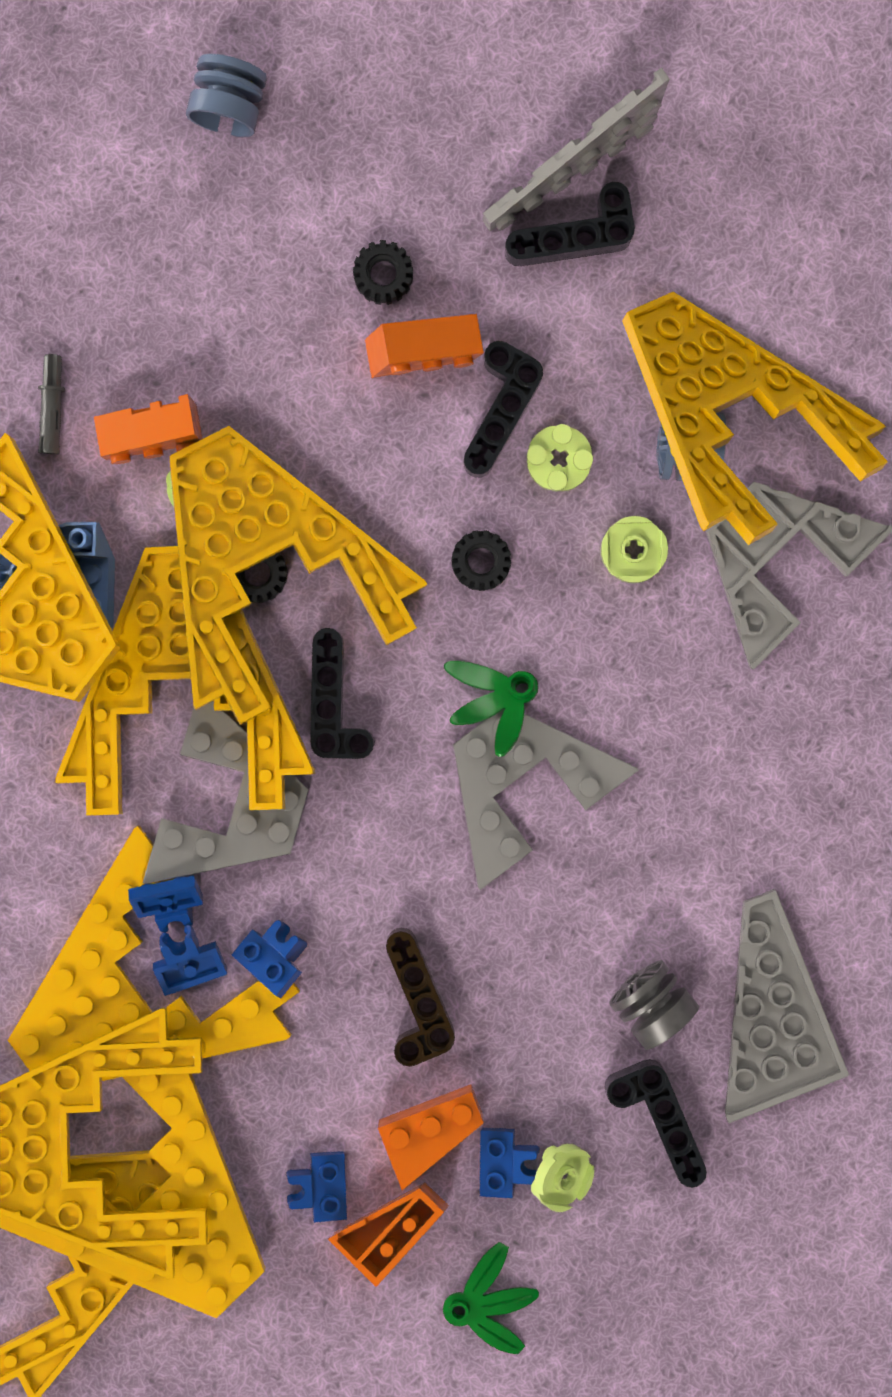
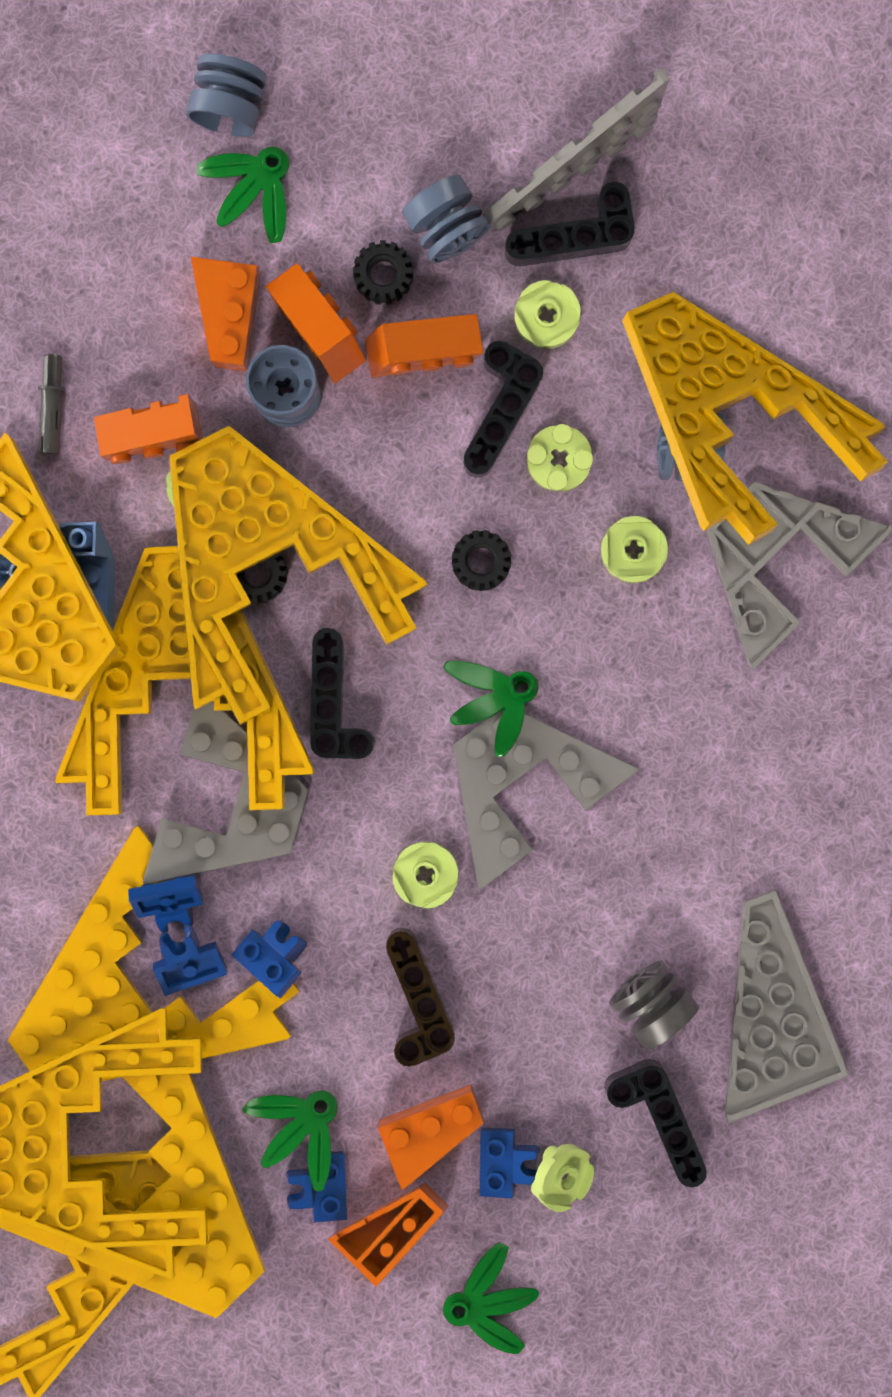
(228, 309): none -> orange wedge
(258, 178): none -> green plant
(276, 369): none -> sand blue wheel
(291, 1136): none -> green plant
(317, 321): none -> orange wedge
(419, 892): none -> yellowish green plate
(443, 215): none -> sand blue wheel
(552, 296): none -> yellowish green plate

